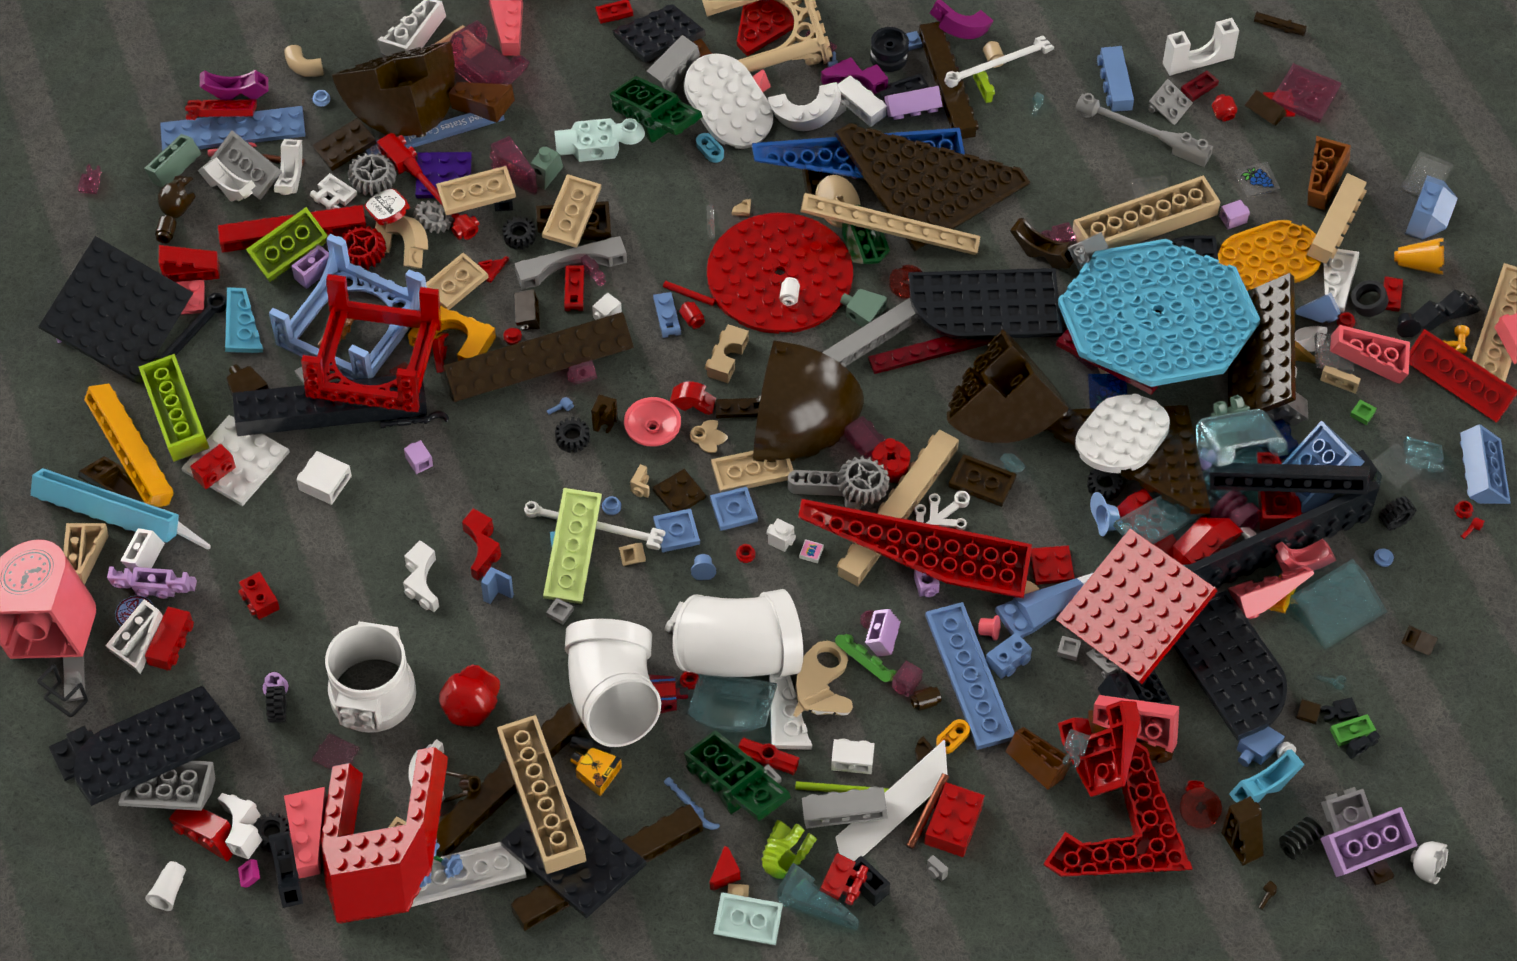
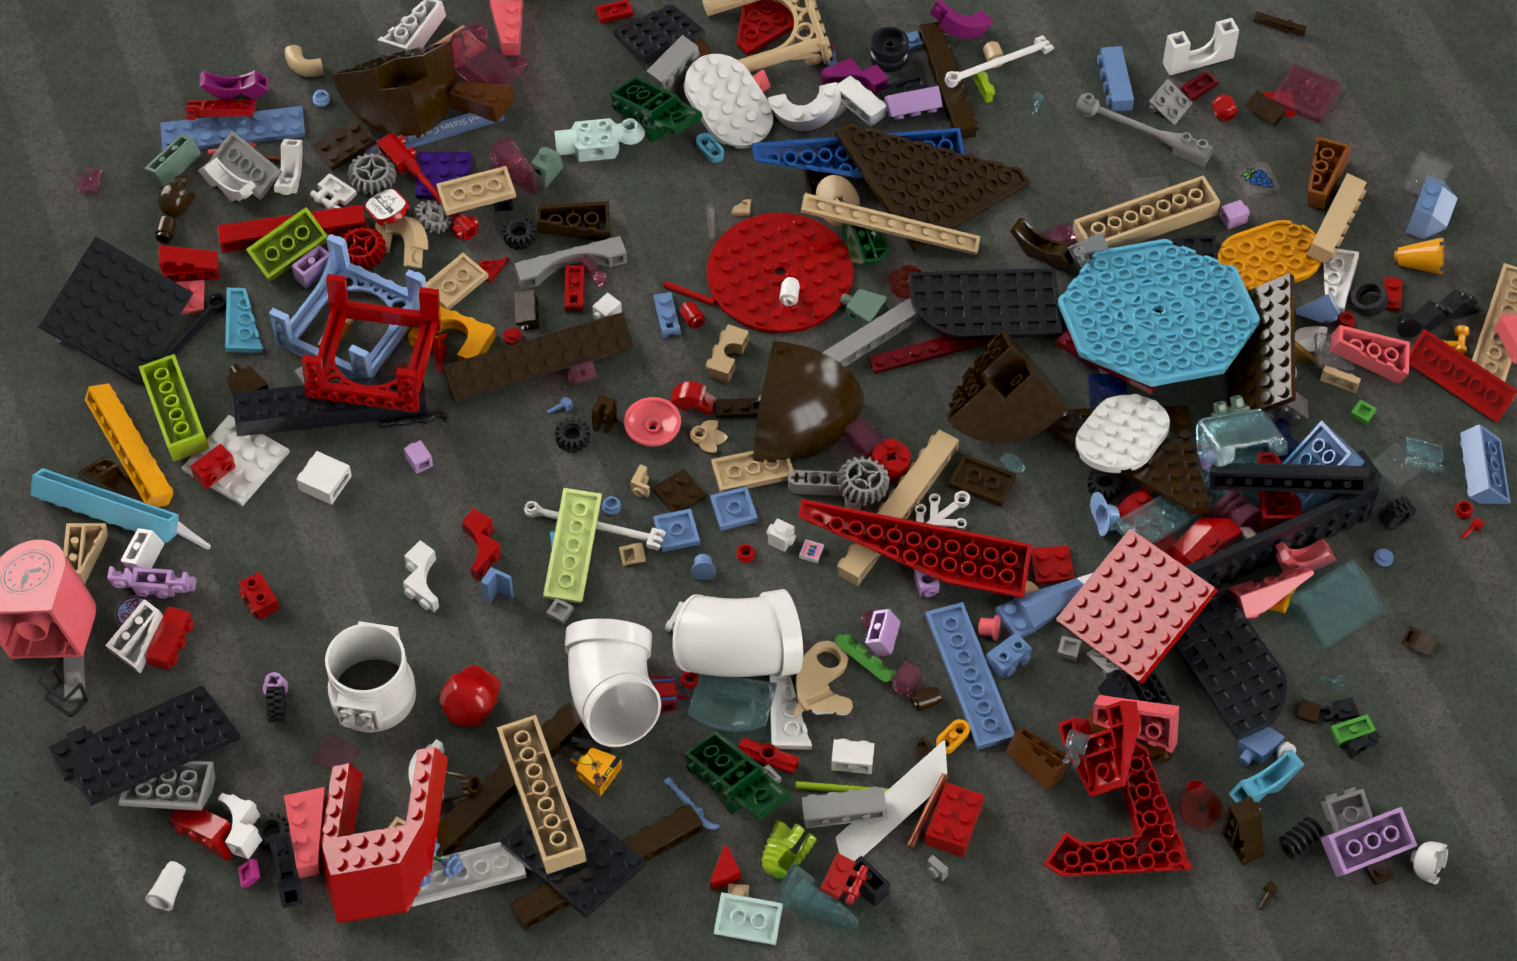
(571, 211): tan plate -> none

